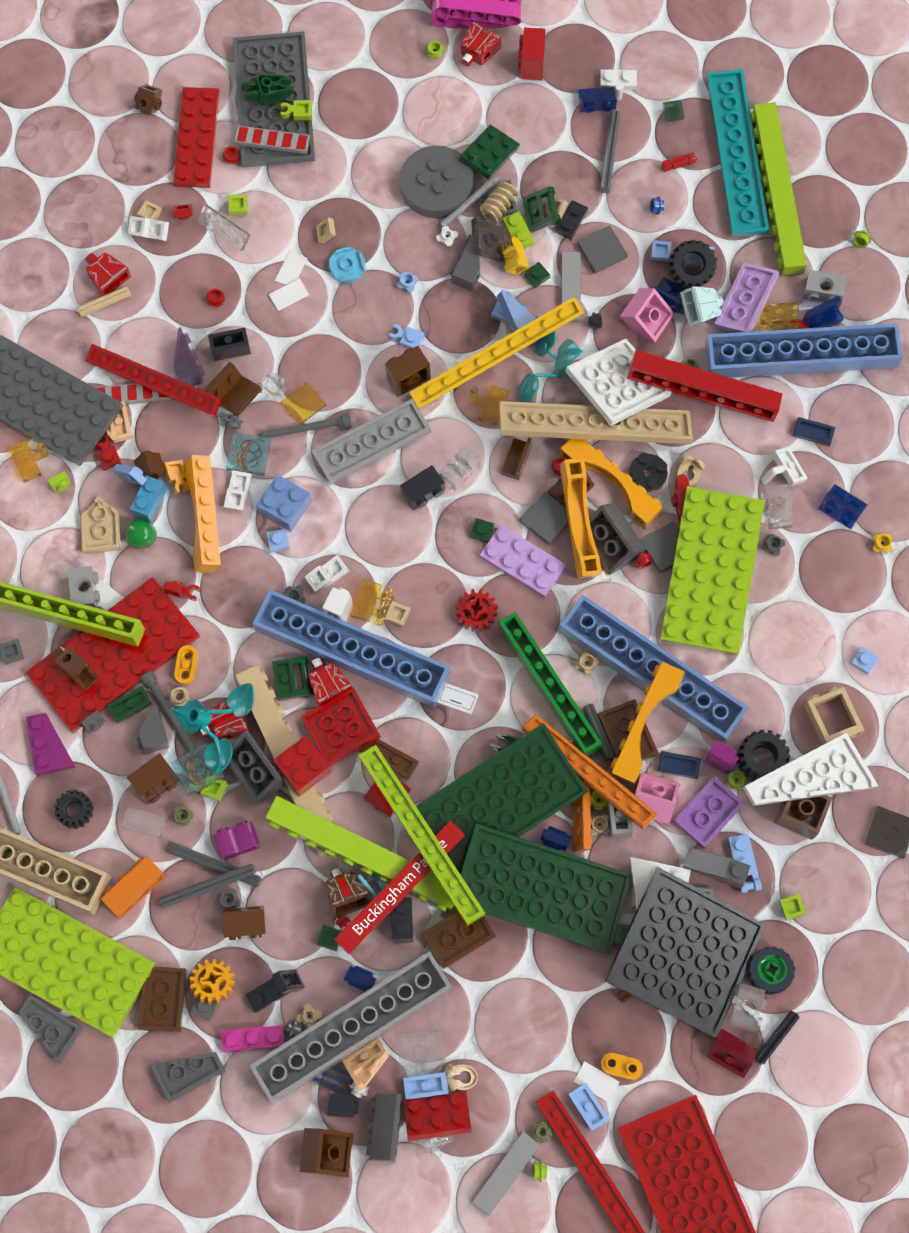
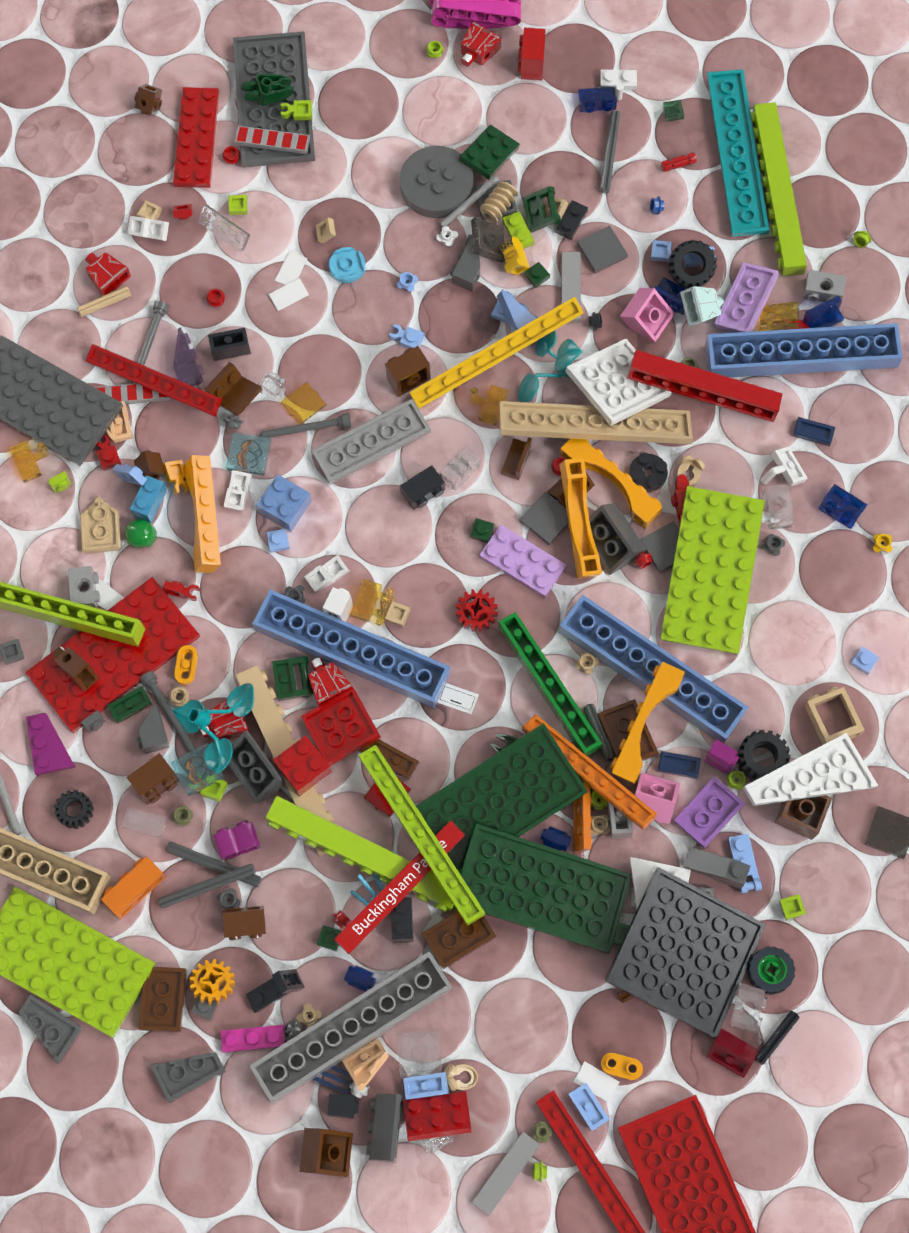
(160, 309): none -> piece
(346, 893): reddish brown torso -> none

